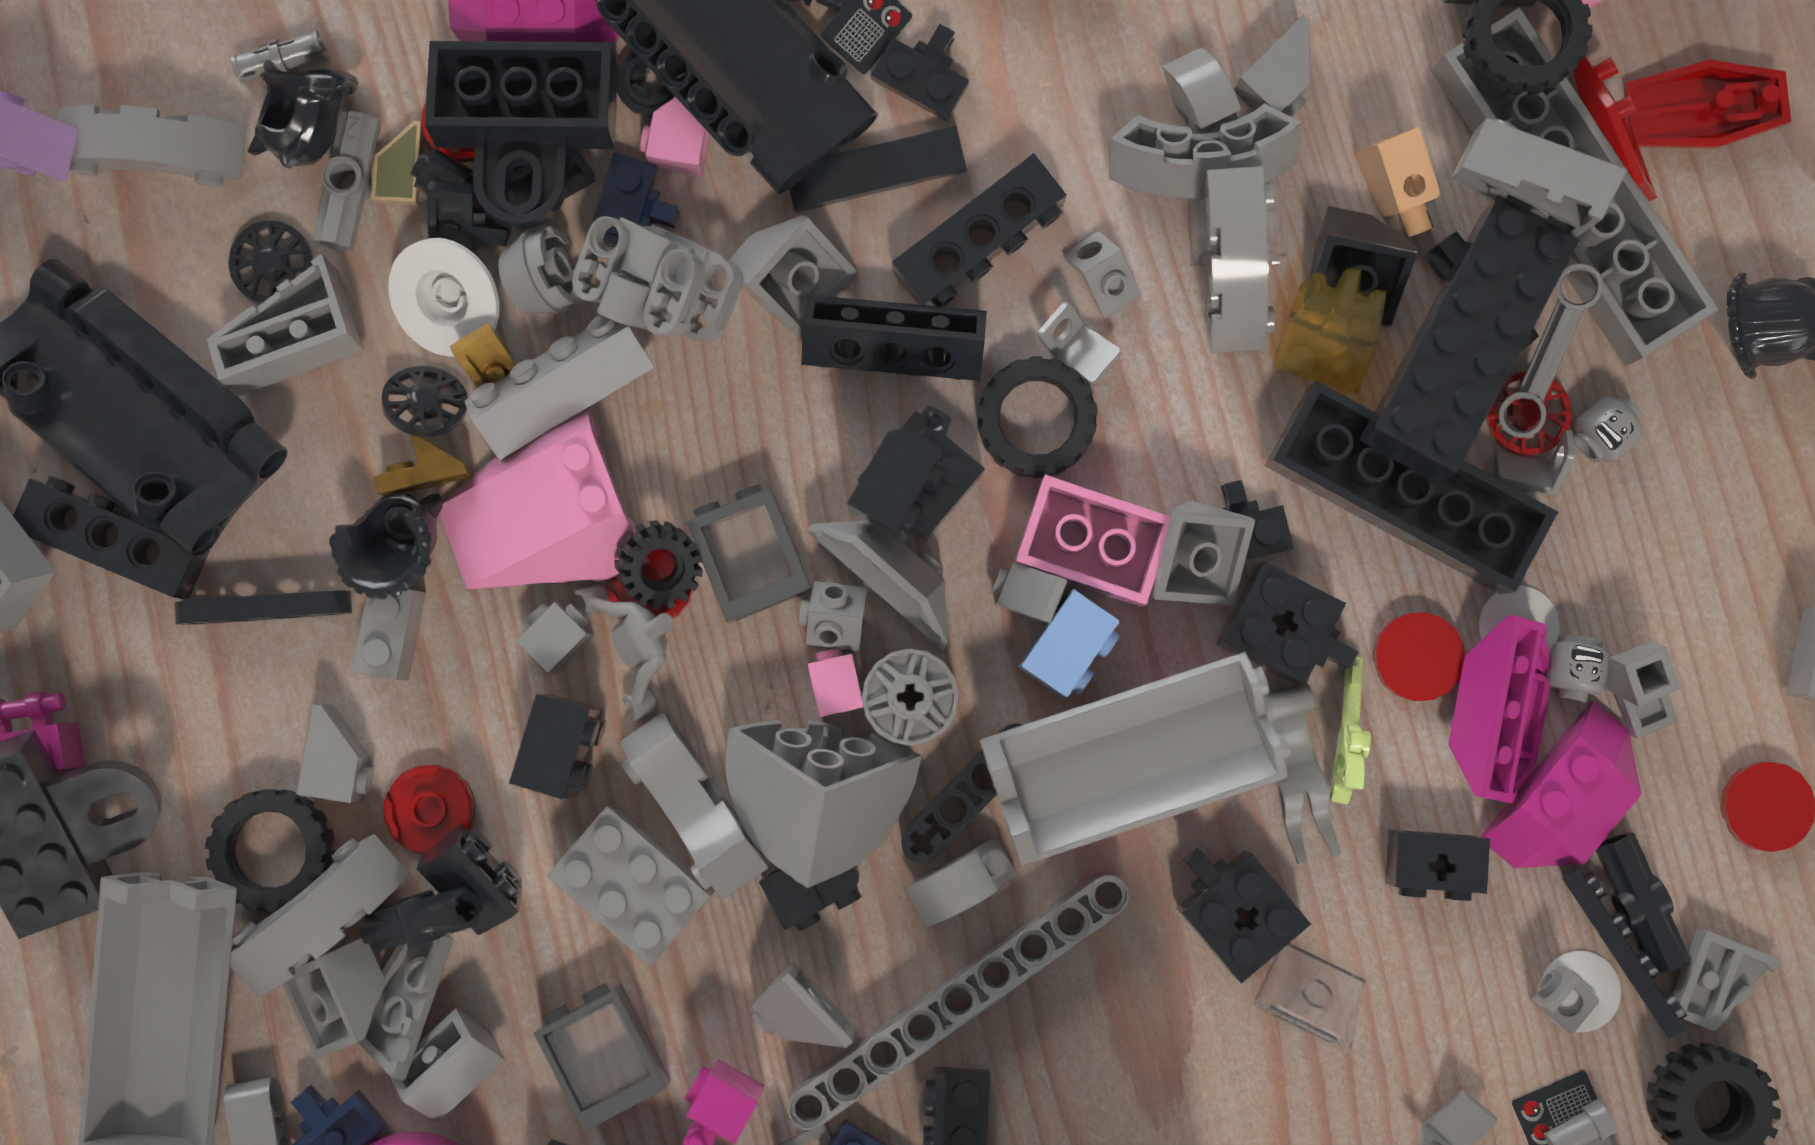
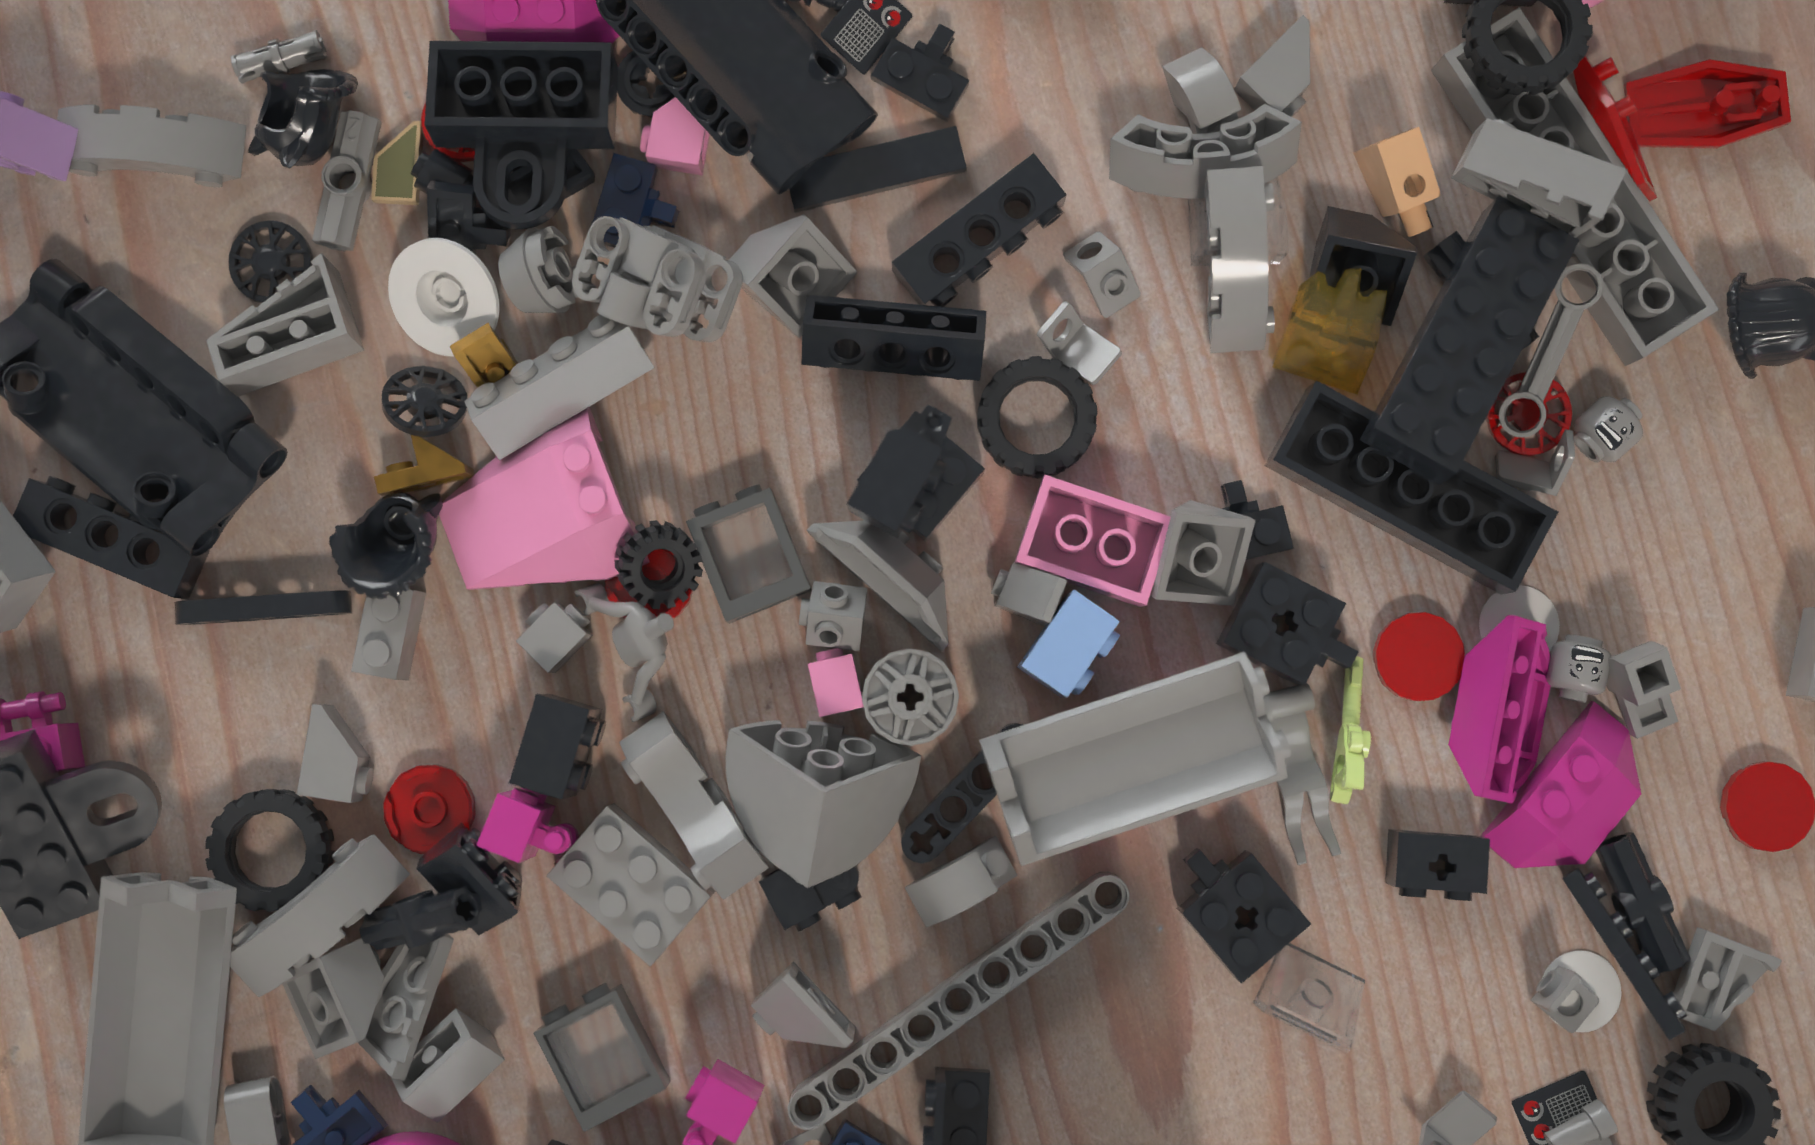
(521, 826): none -> dark pink brick

